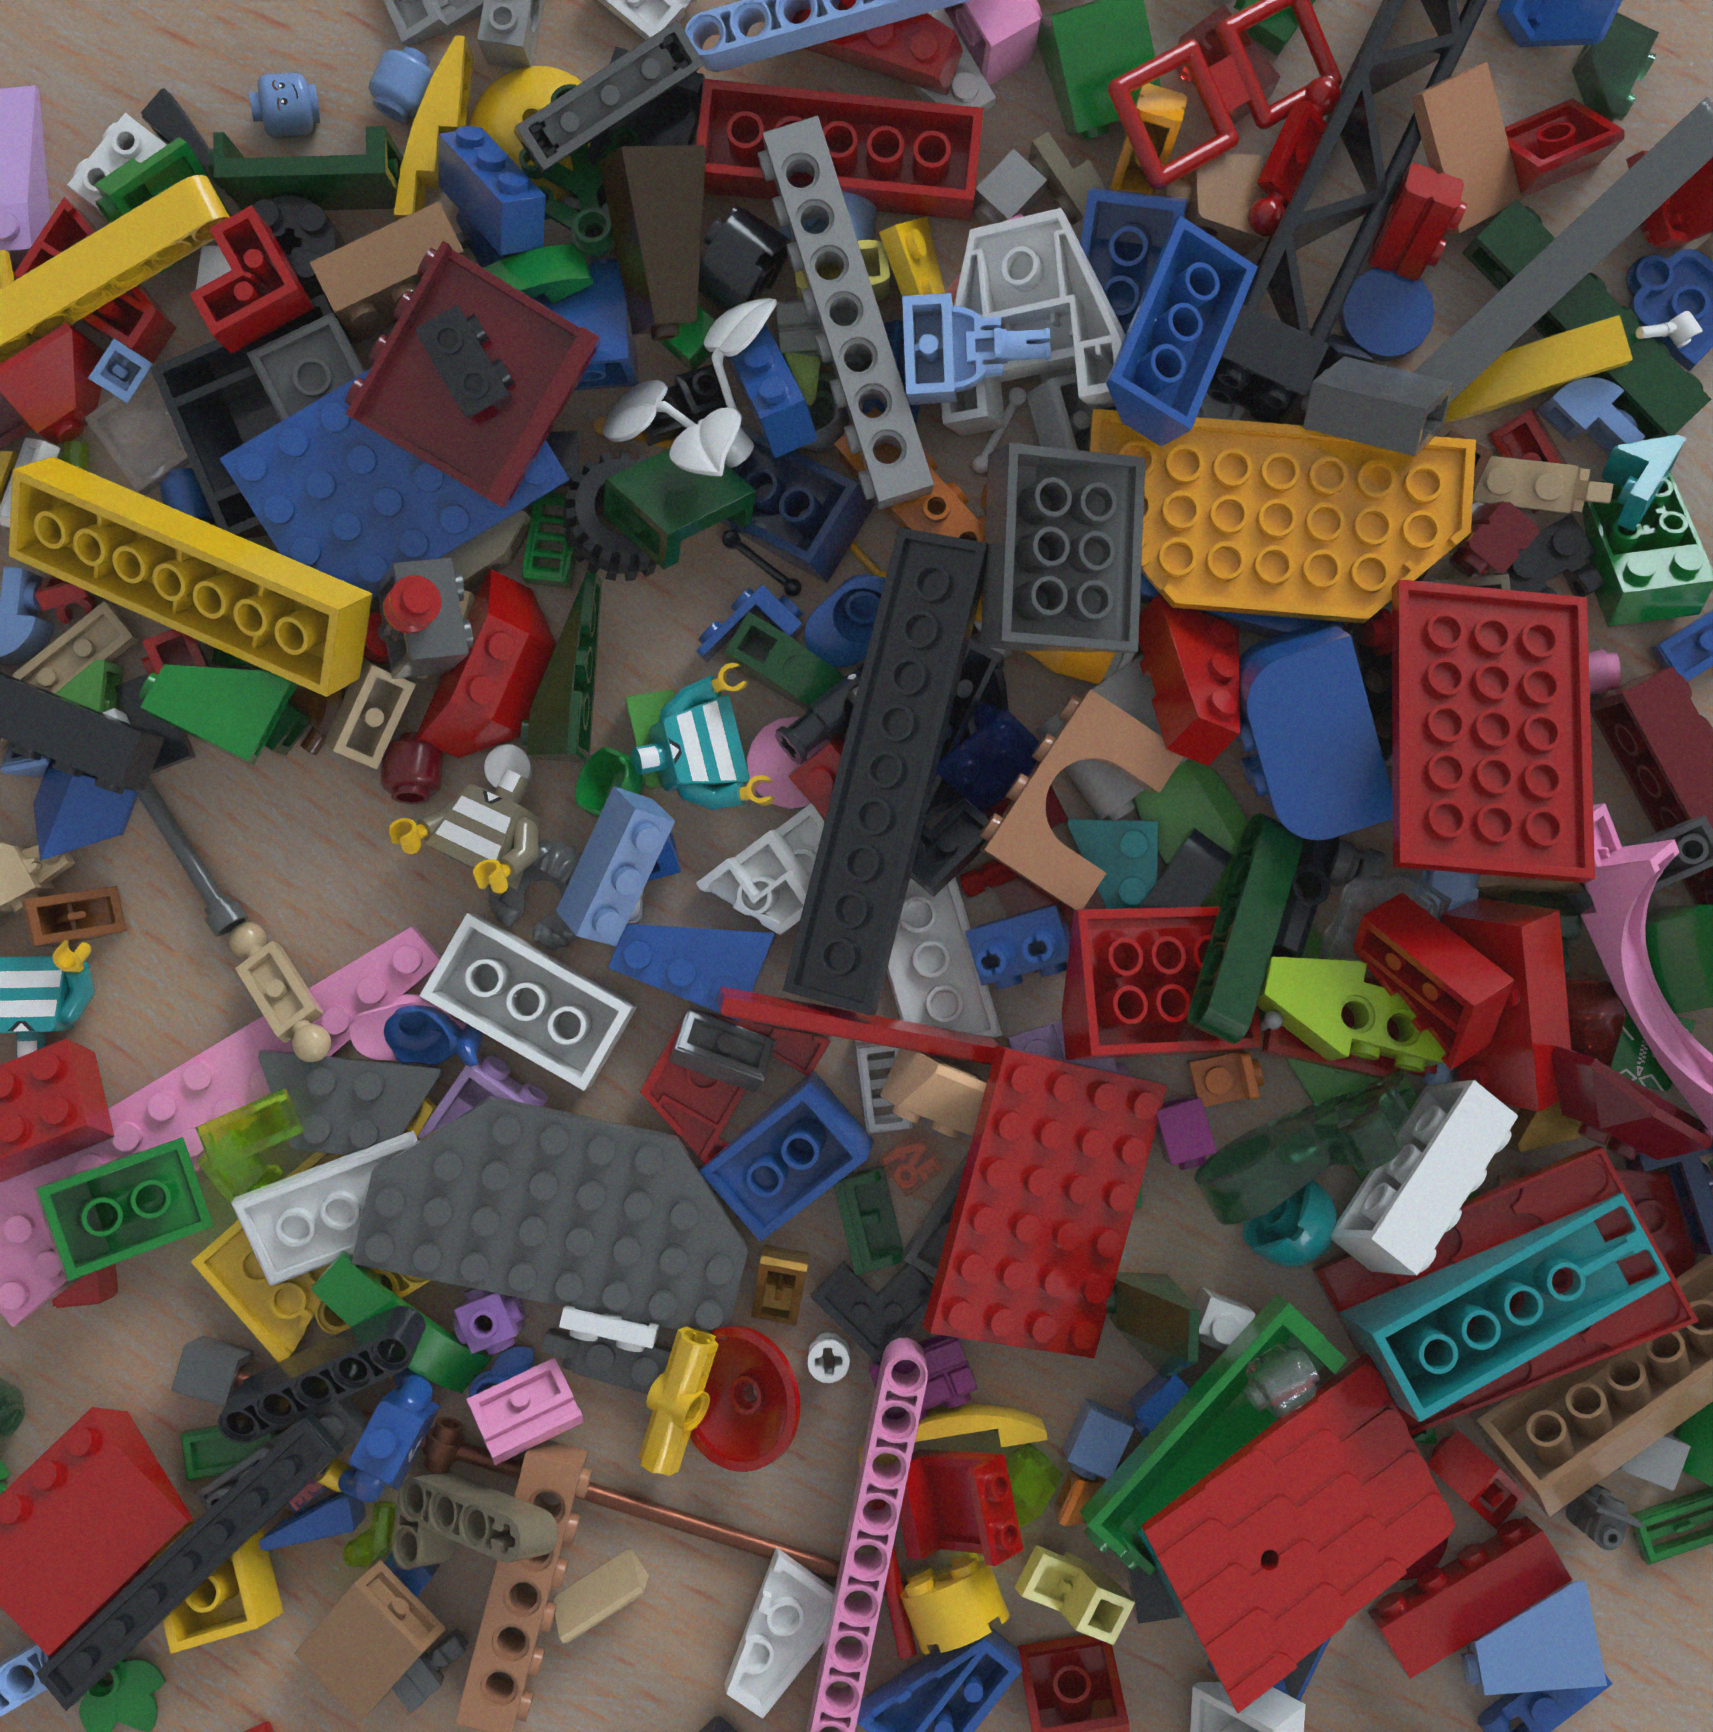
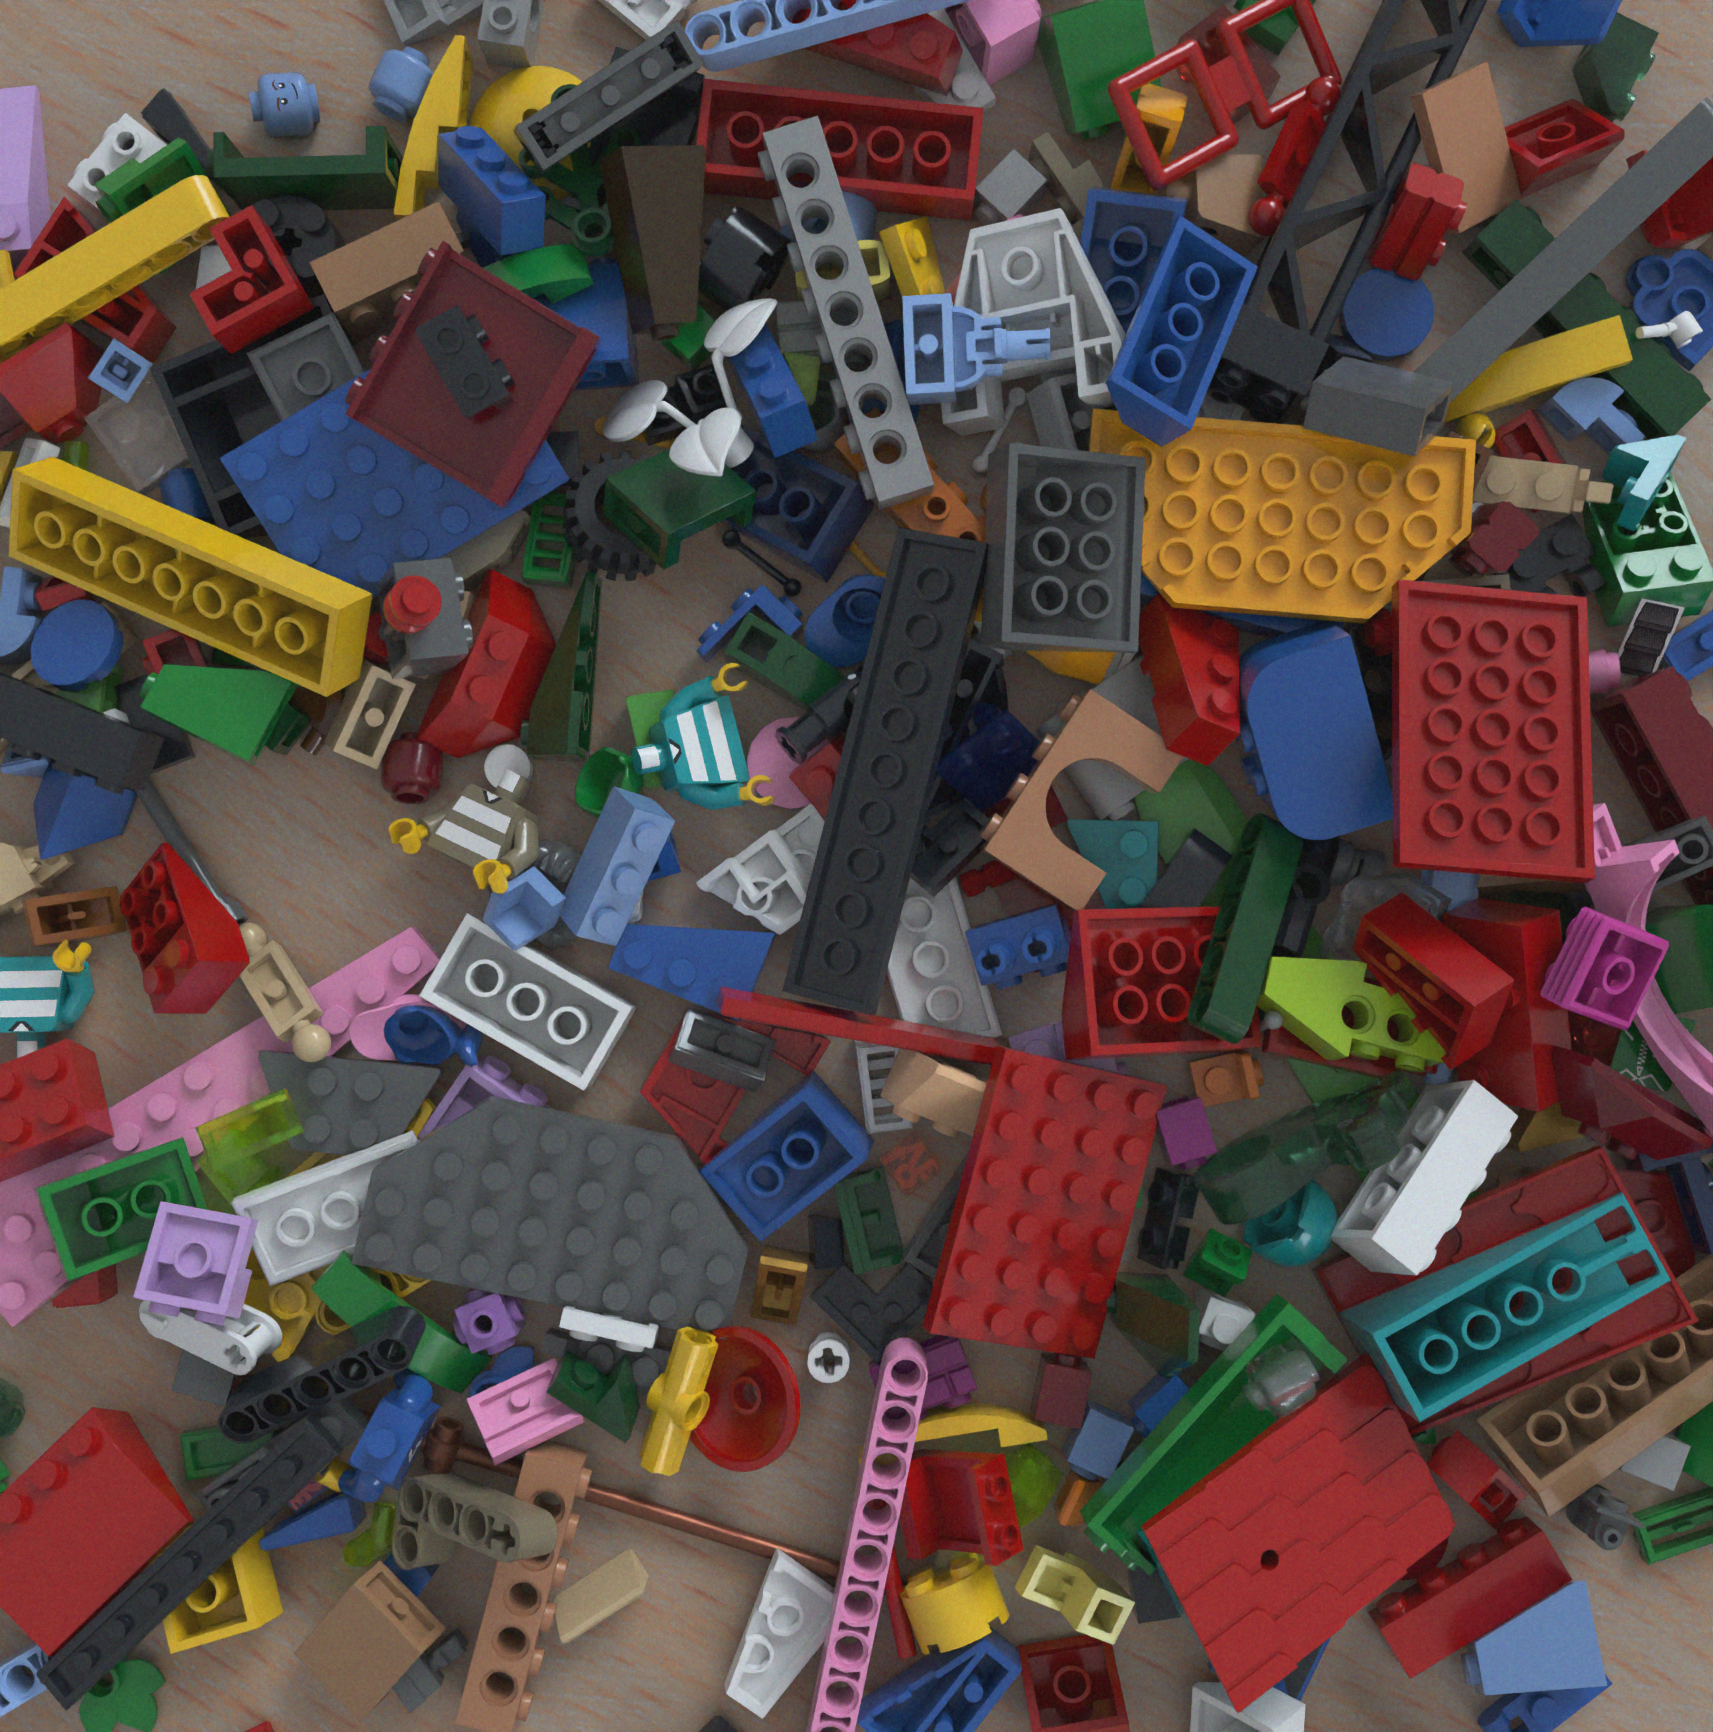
(76, 645): none -> blue tile
(181, 936): none -> red slope
(197, 1263): none -> lavender plate
(214, 1342): none -> white piece
(525, 909): none -> medium blue panel
(603, 1399): none -> dark green slope
(825, 1242): none -> black slope
(1061, 1390): none -> dark red brick
(1160, 1239): none -> black hinge
(1218, 1262): none -> green bracket
(1473, 426): none -> yellow hinge
(1603, 968): none -> dark pink brick
(1648, 637): none -> sticker

